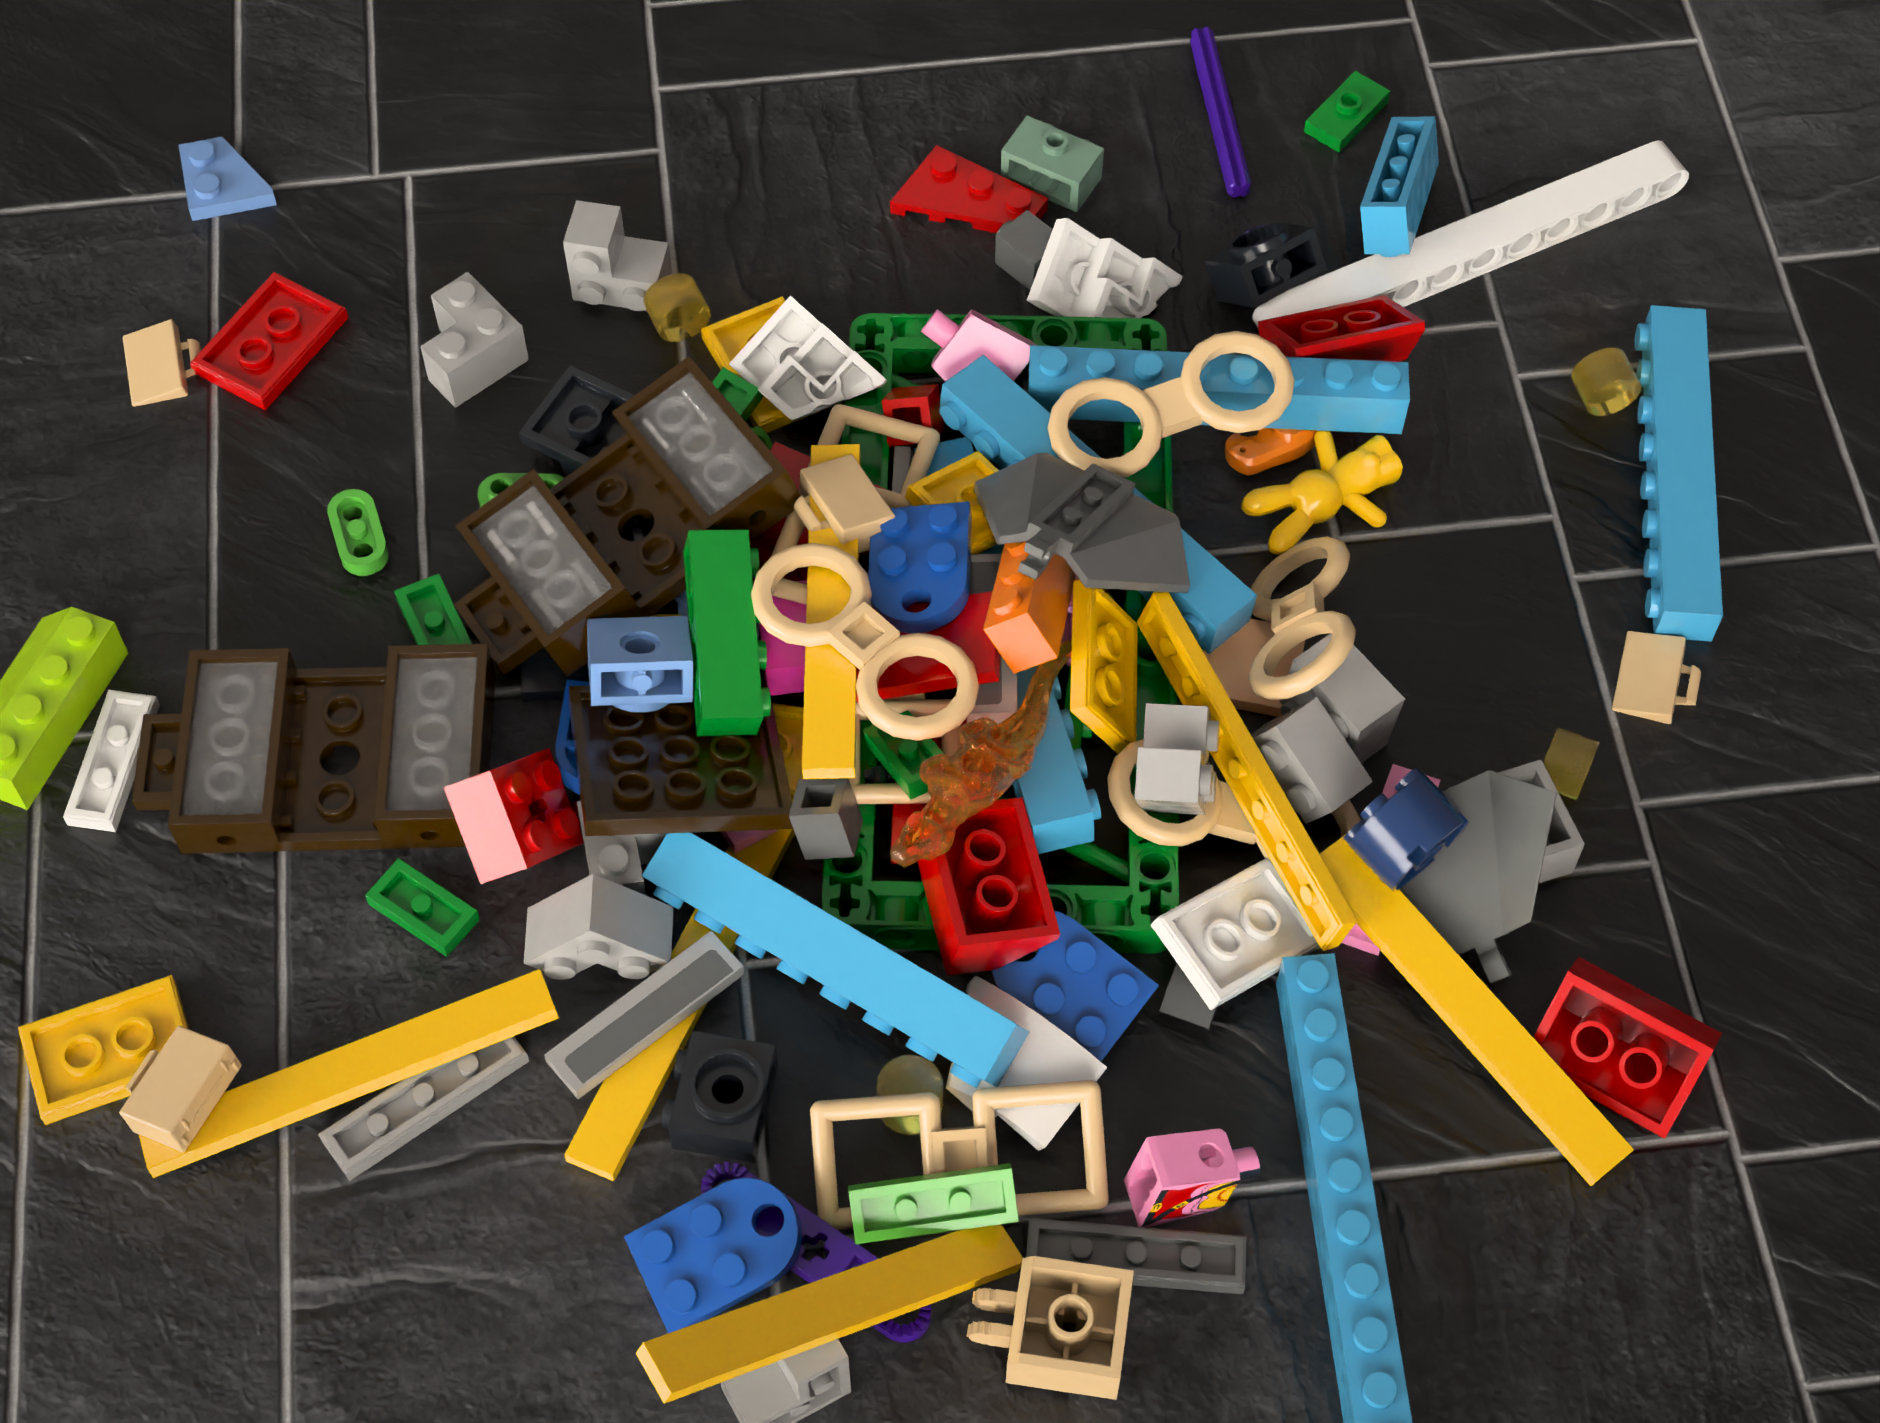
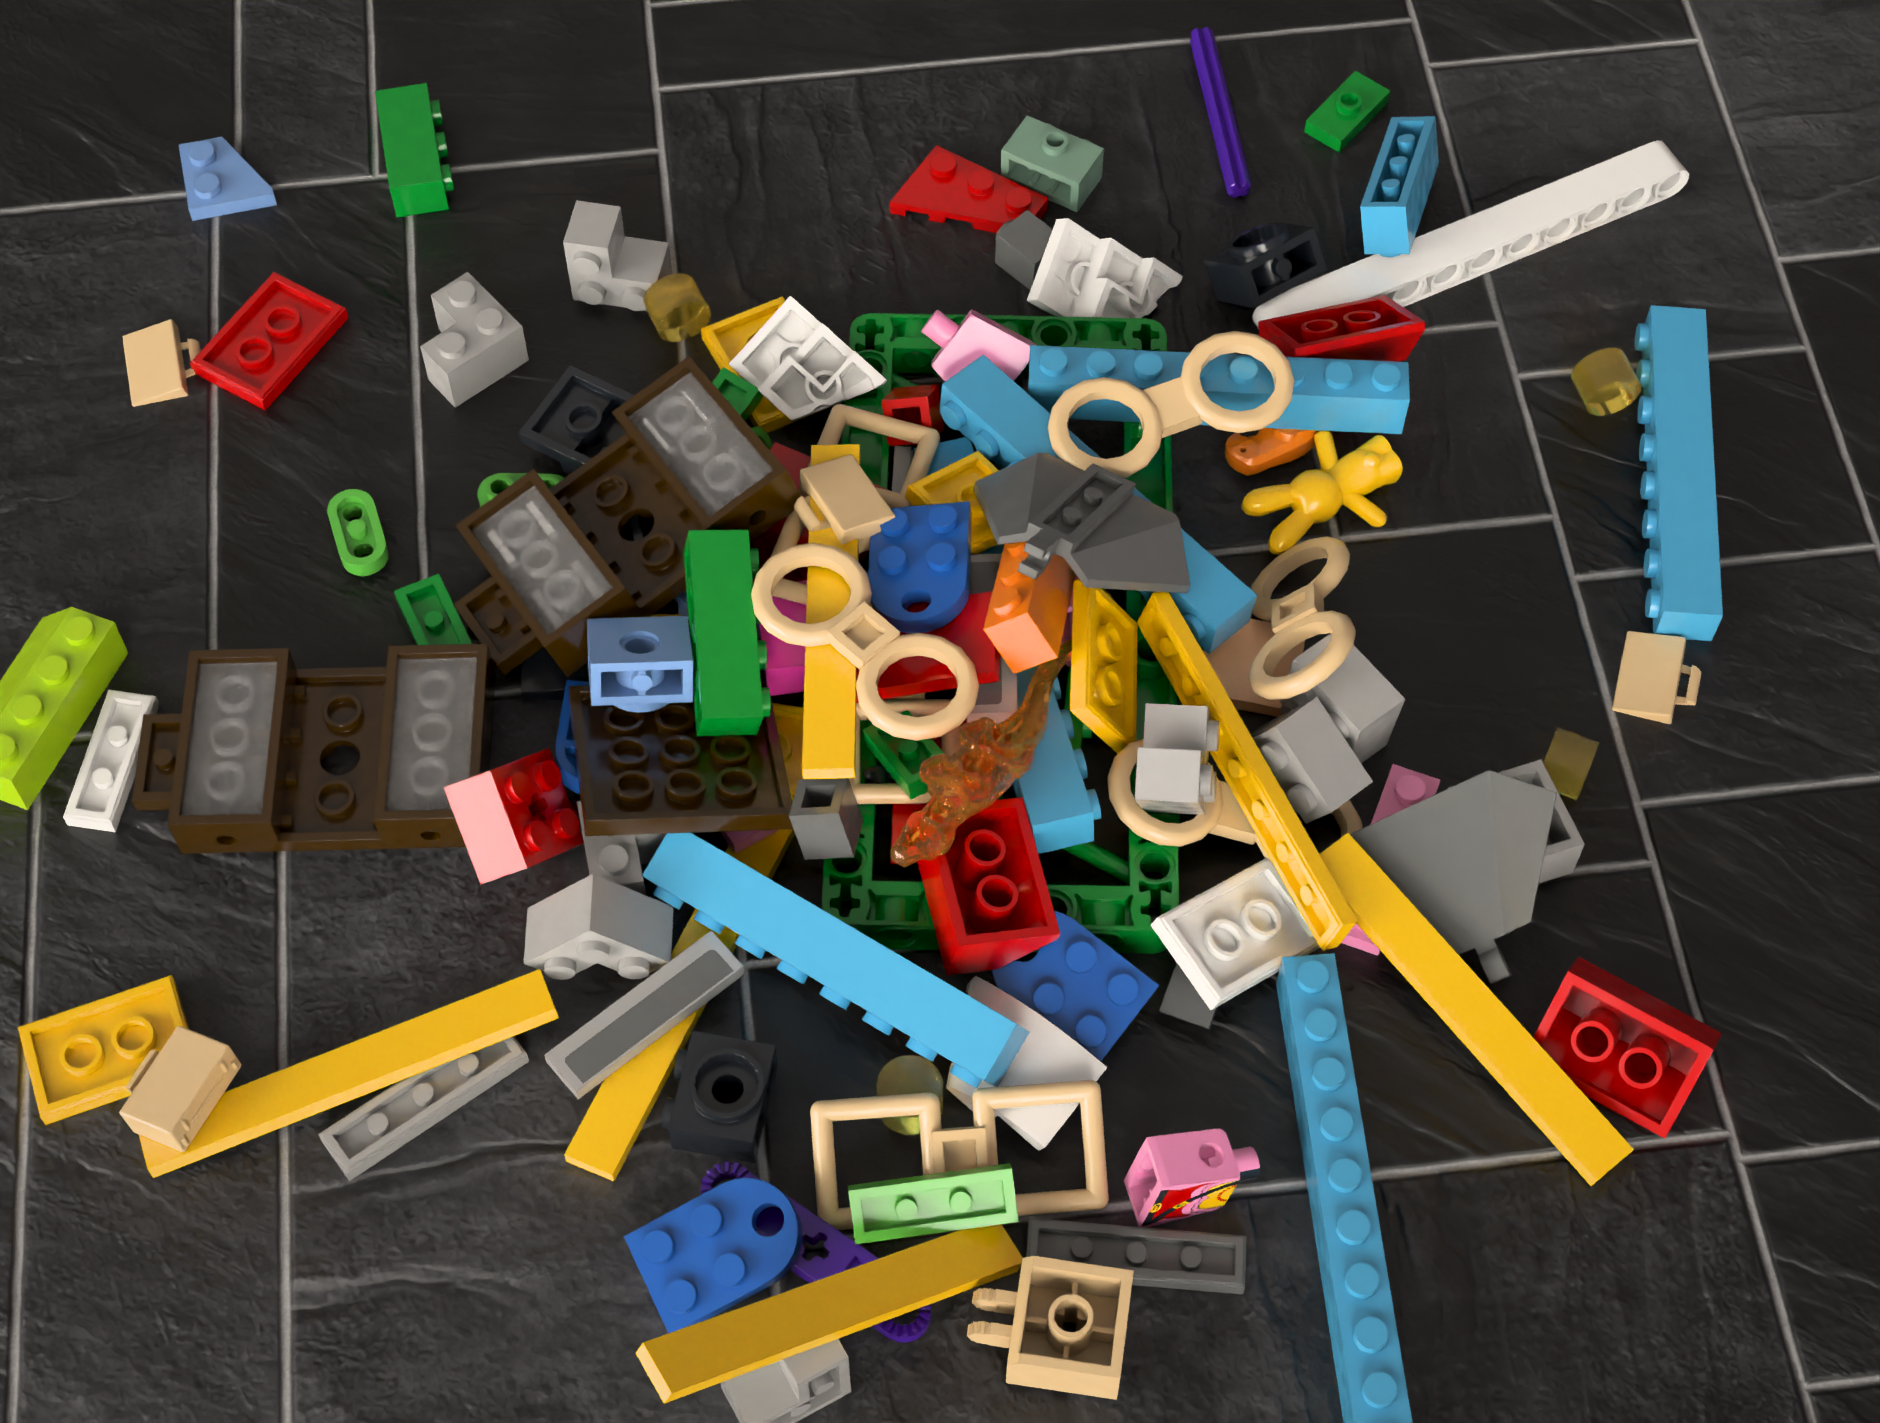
(414, 150): none -> green brick
(422, 907): green plate -> none
(1406, 830): dark blue brick -> none

